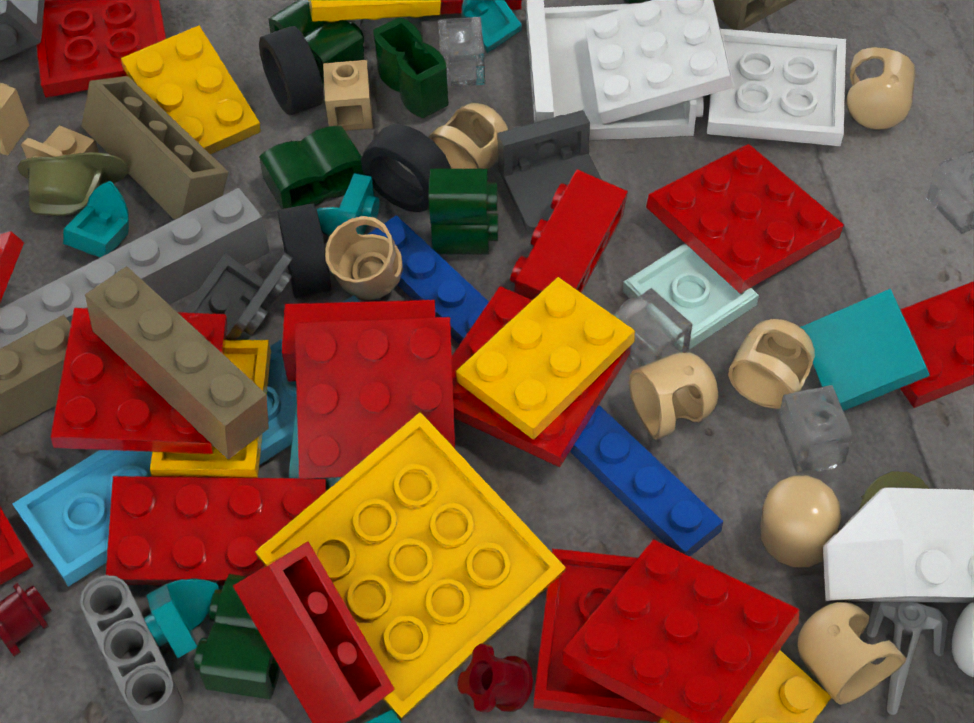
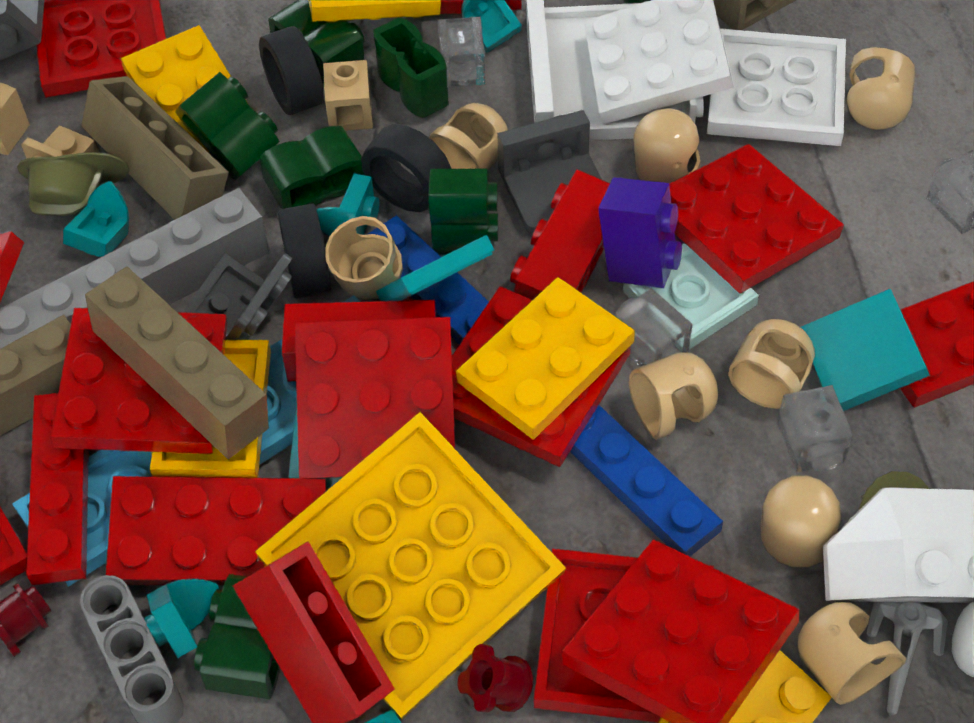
(56, 503): none -> red plate
(227, 124): none -> dark green brick
(436, 270): none -> teal tile
(639, 232): none -> dark purple brick
(664, 145): none -> tan helmet

